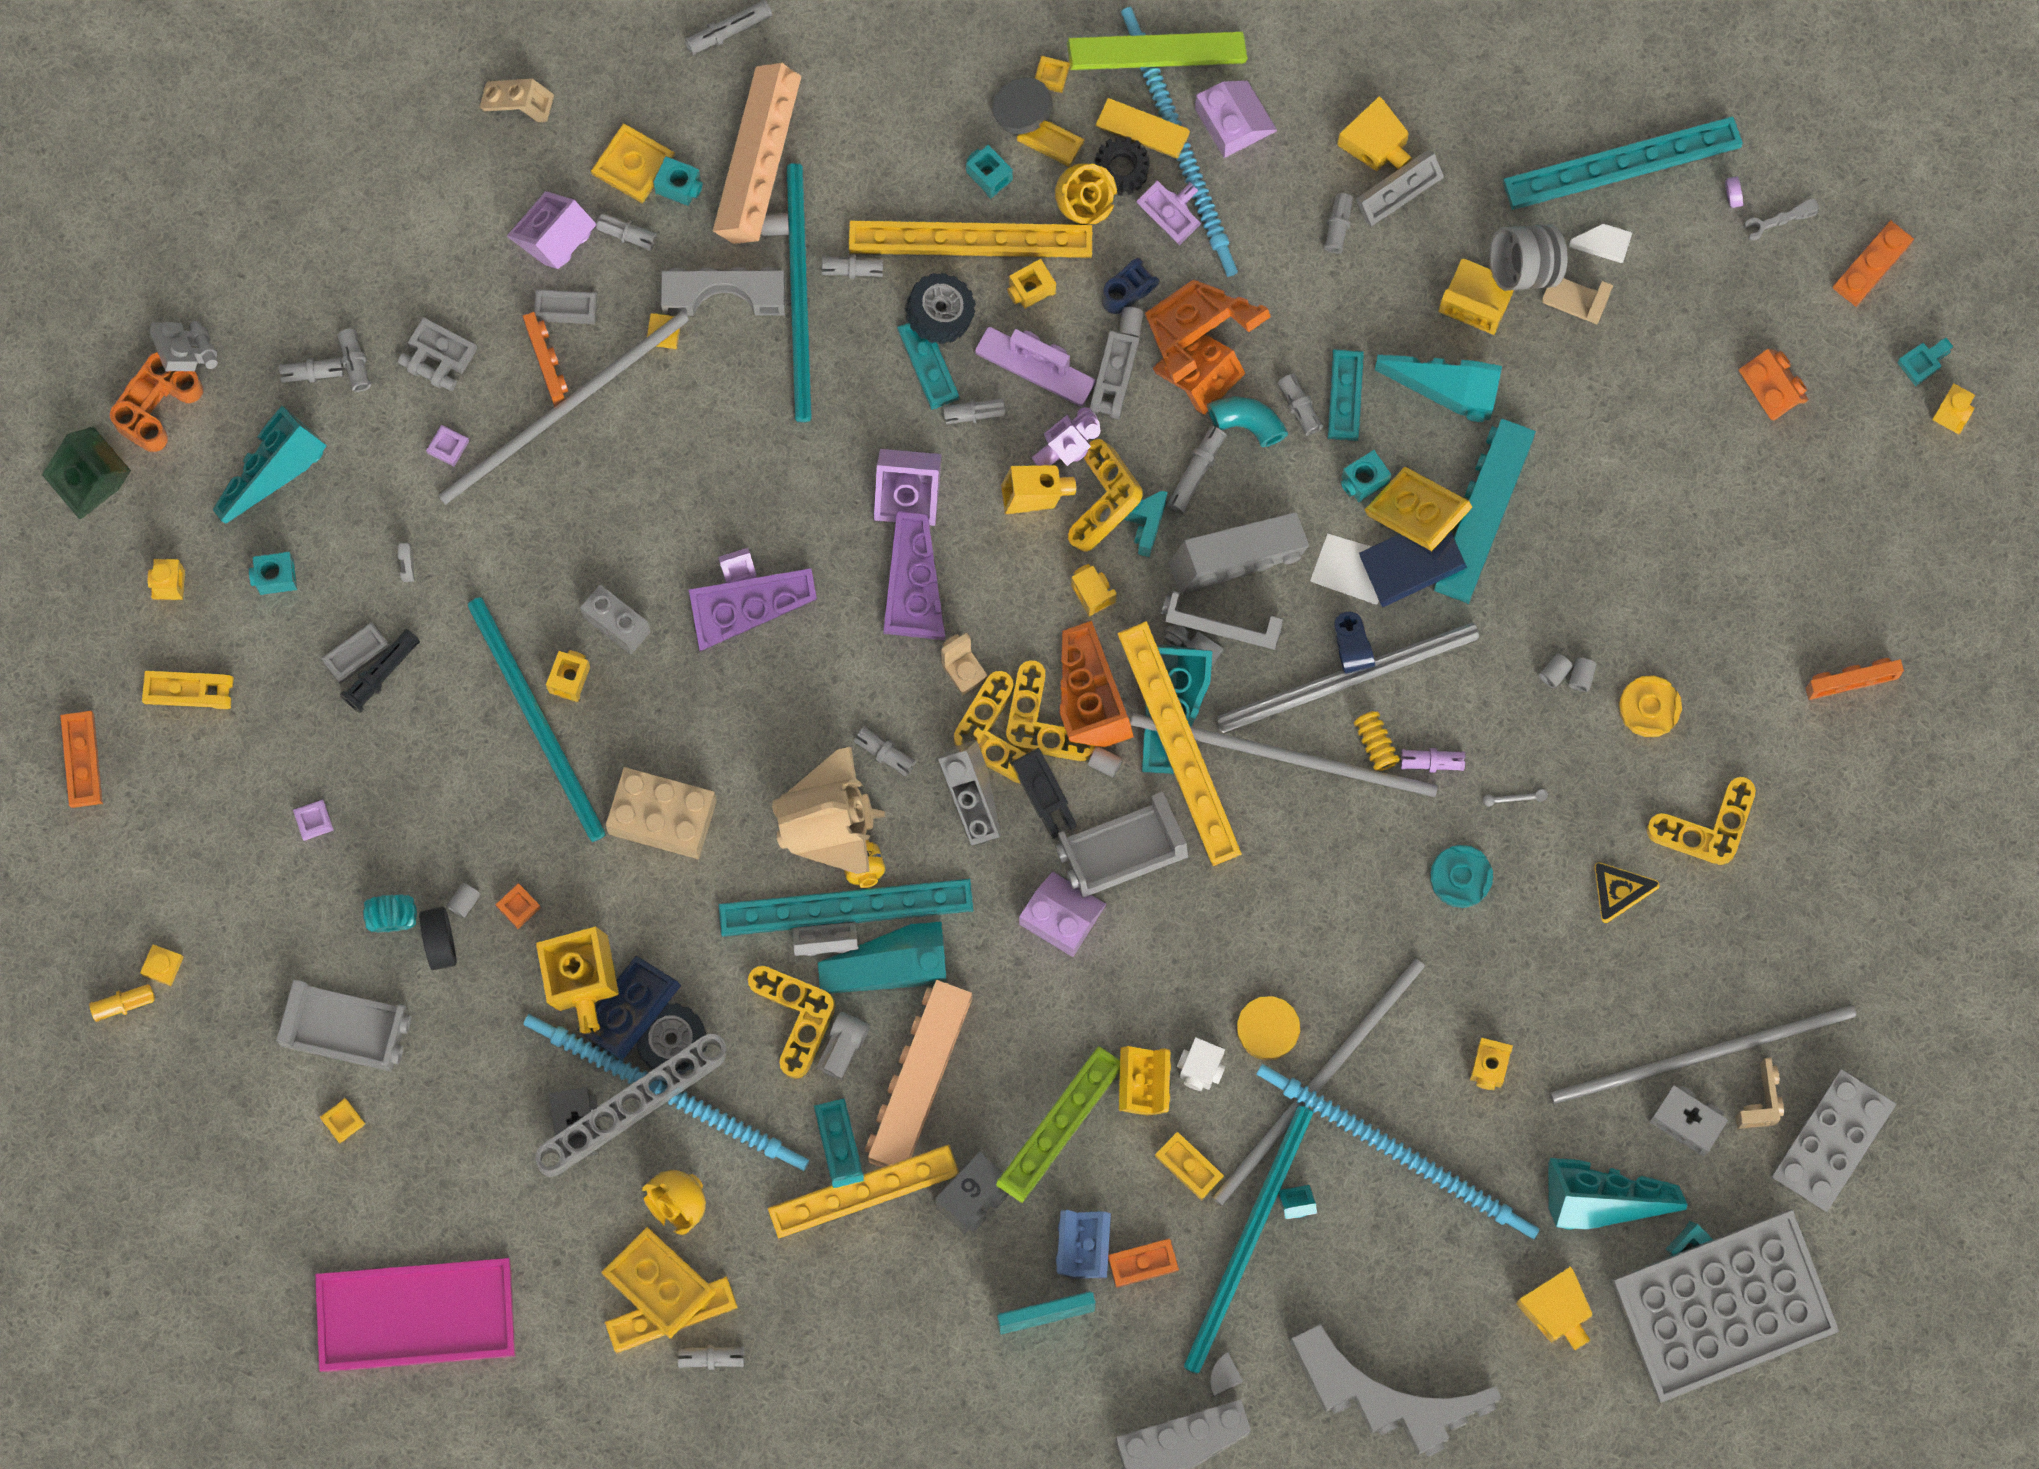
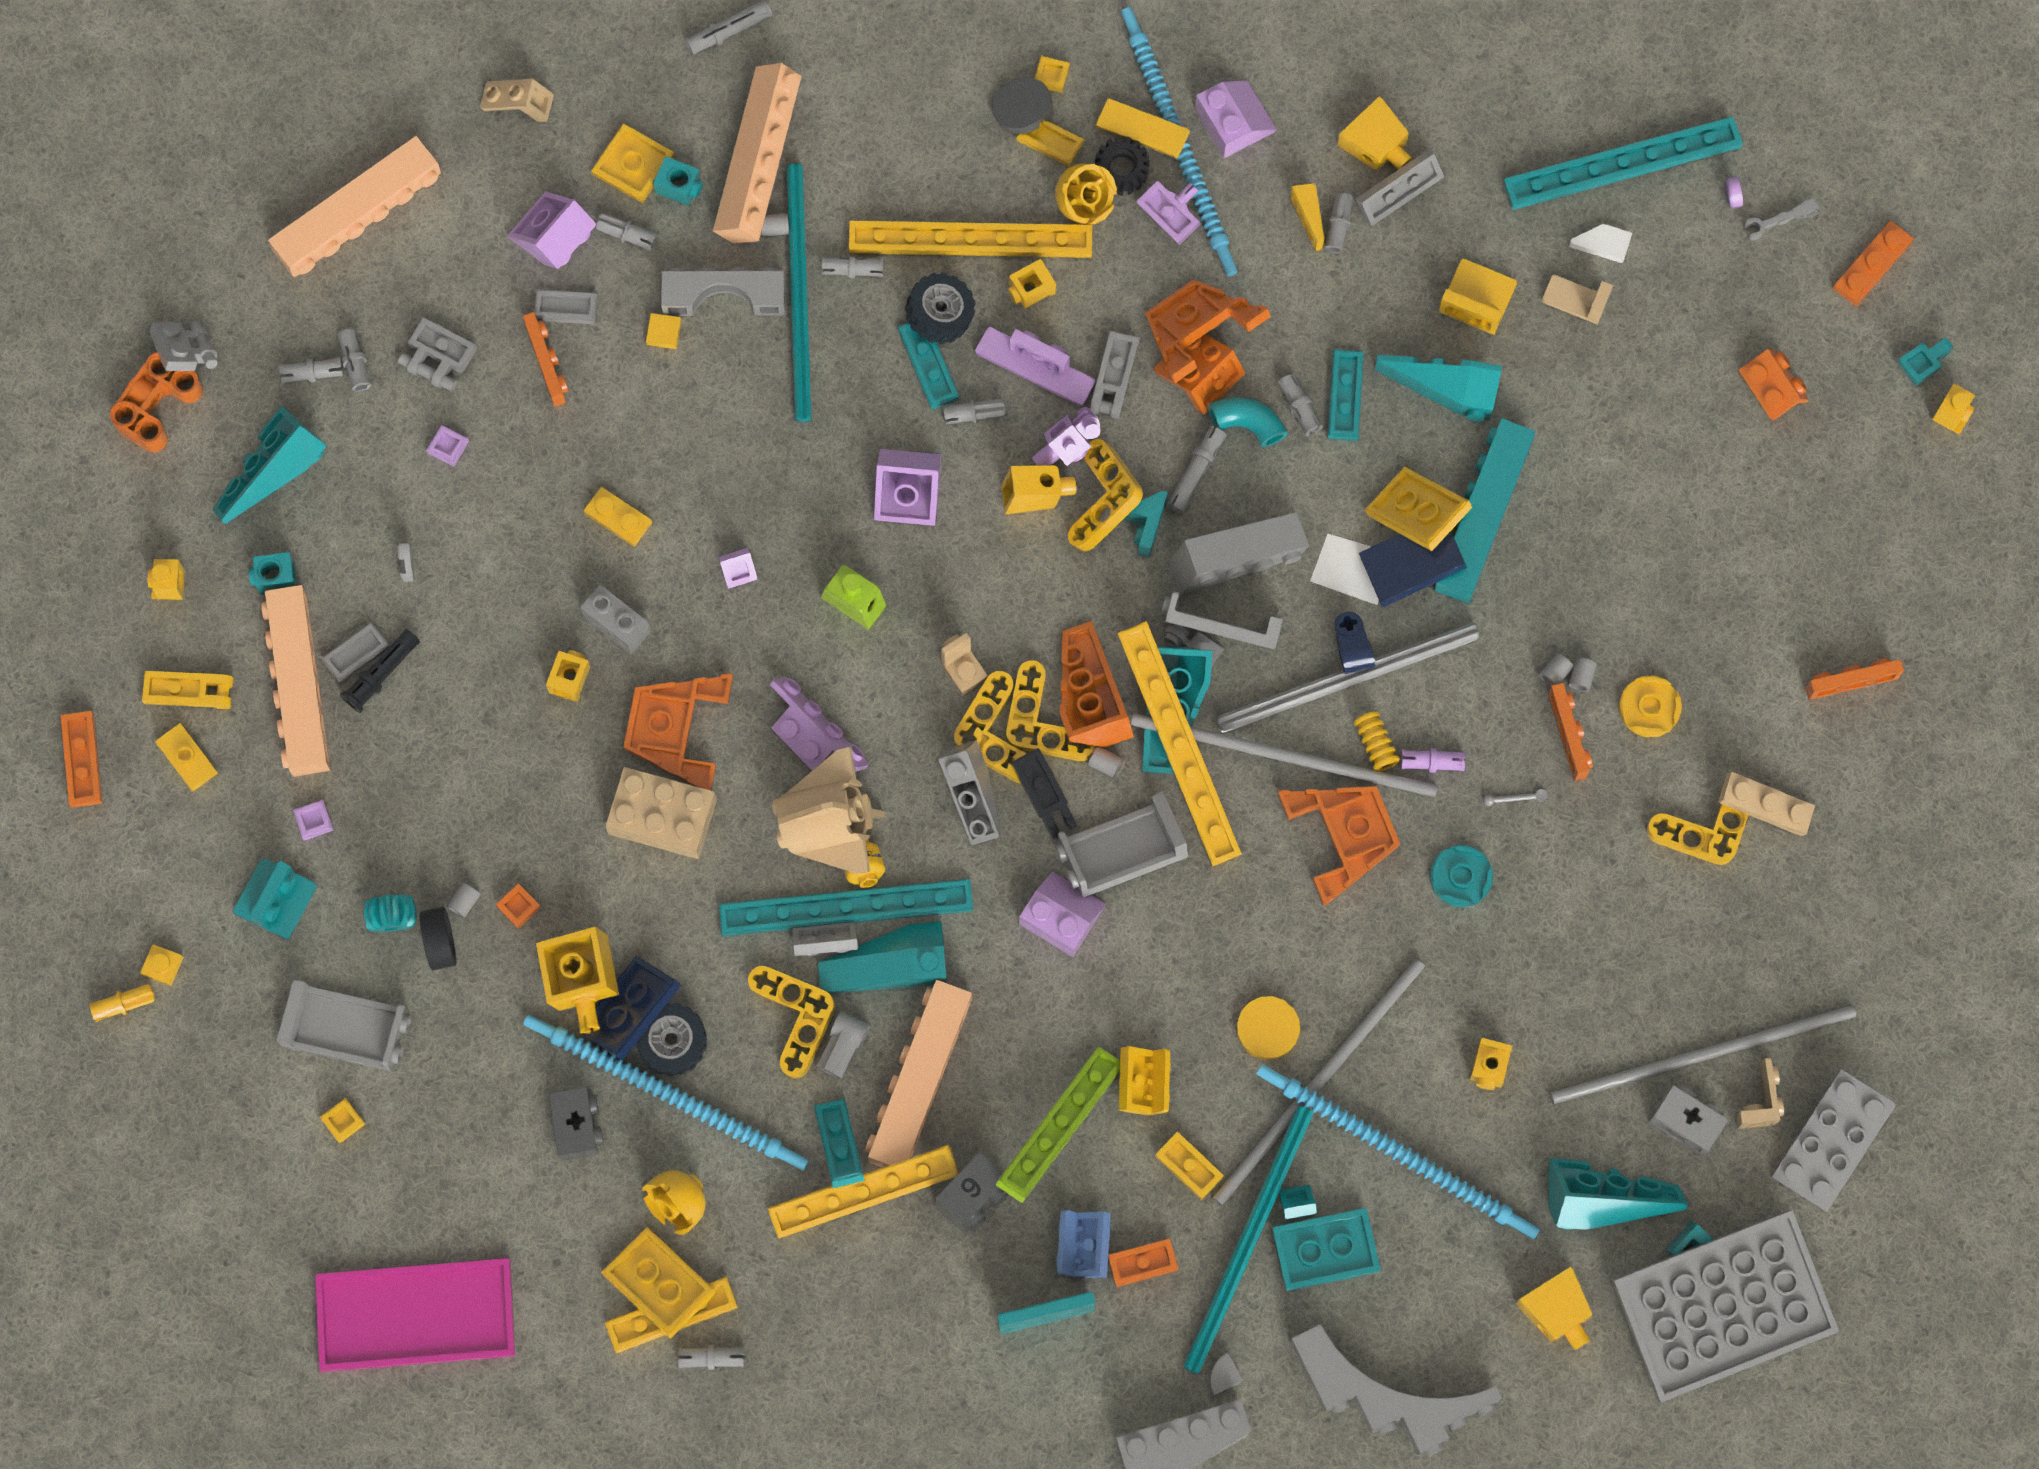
(85, 471): clear green slope -> none
(186, 757): none -> yellow plate
(275, 898): none -> teal bracket
(296, 681): none -> light nougat brick
(355, 207): none -> light nougat brick
(536, 719): teal axle -> none
(563, 408): light grey piece -> none
(617, 516): none -> yellow plate
(623, 1119): light grey beam -> none
(662, 725): none -> orange wing
(741, 605): medium lavender wing -> none
(808, 730): none -> lavender bracket
(853, 595): none -> lime torso
(885, 751): light grey pin -> none
(913, 592): medium lavender wing -> none
(989, 160): teal brick -> none
(1092, 589): yellow brick -> none
(1131, 321): light grey hinge -> none
(1132, 282): dark blue piece -> none
(1157, 50): lime tile -> none
(1201, 1065): white brick -> none
(1307, 207): none -> yellow slope
(1326, 1249): none -> teal plate
(1357, 829): none -> orange wing
(1368, 464): teal brick -> none
(1528, 257): light grey wheel -> none
(1570, 731): none -> orange plate
(1620, 890): black piece -> none
(1766, 804): none -> tan plate

